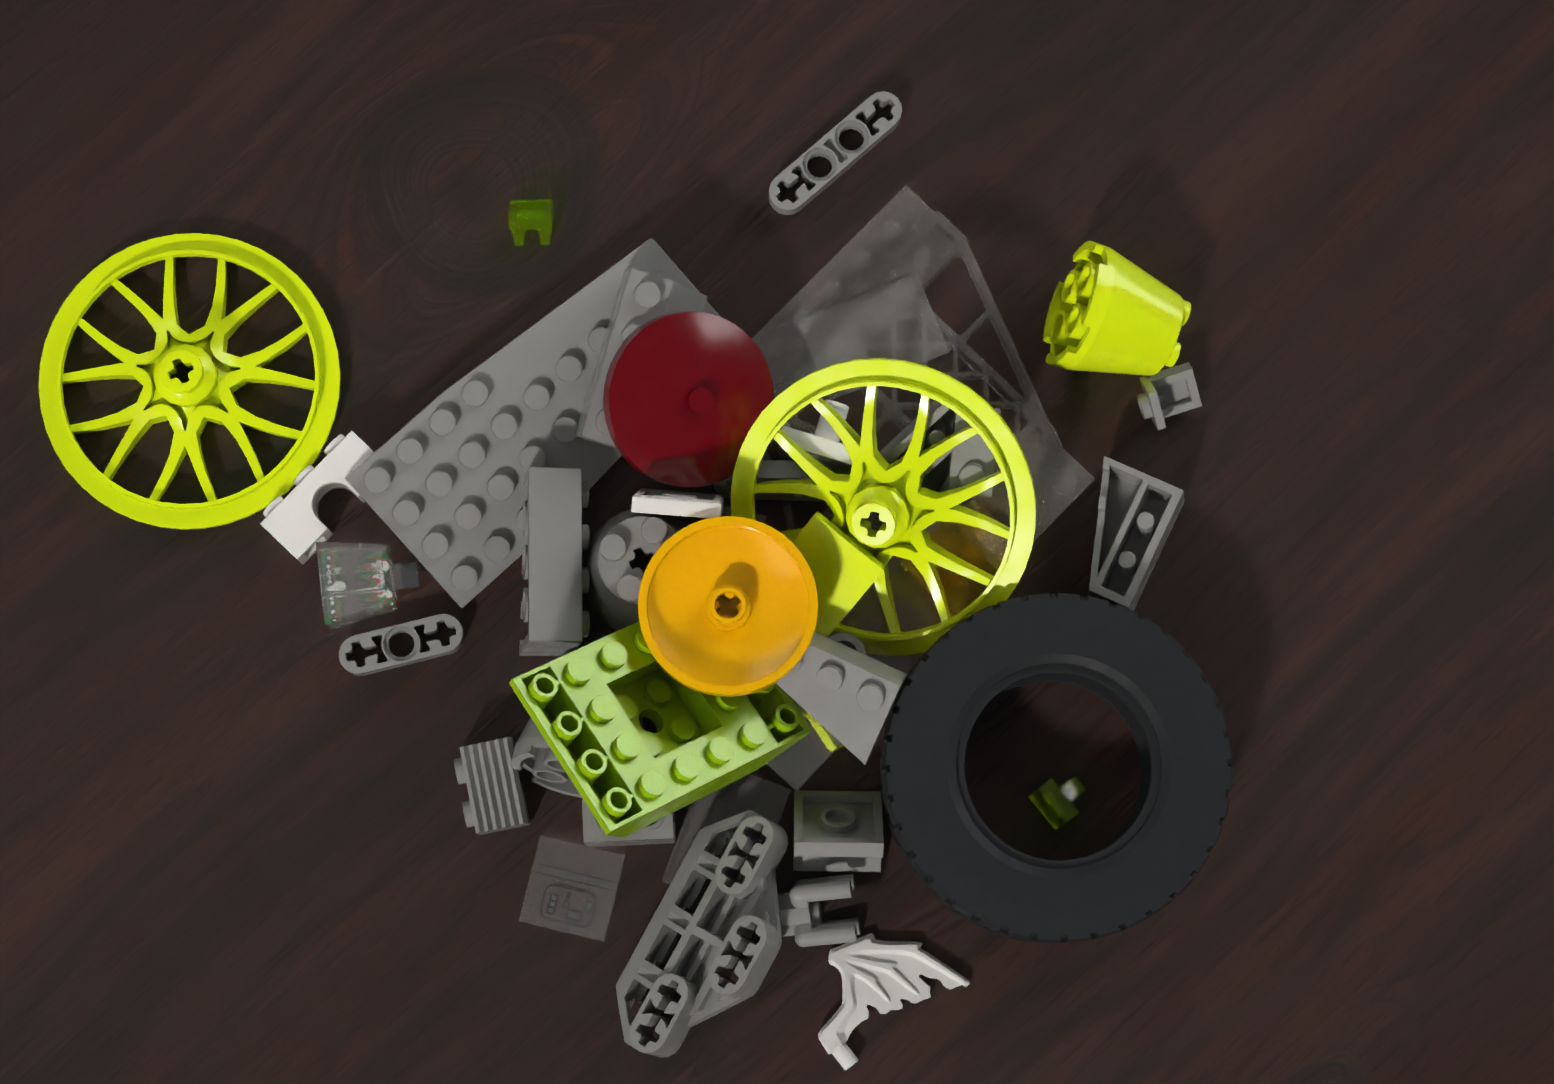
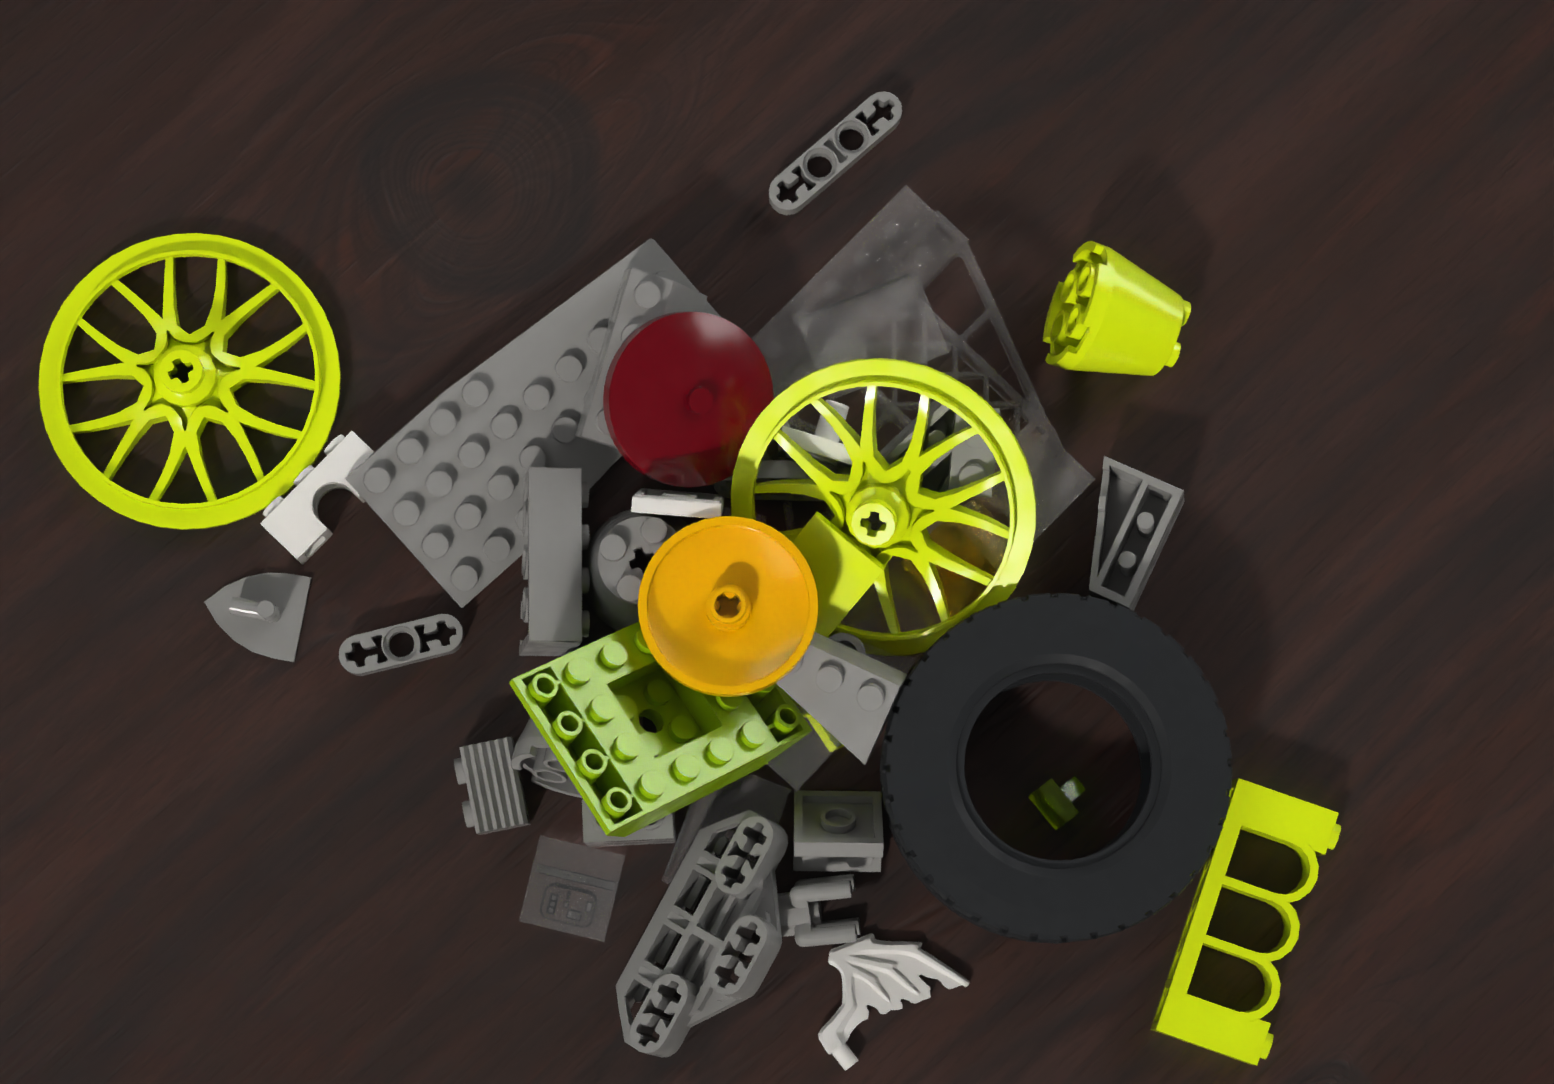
(263, 612): none -> light grey shield
(360, 581): clear torso -> none
(528, 215): clear neon green tile -> none
(1168, 394): light grey bracket -> none
(1279, 818): none -> neon yellow fence

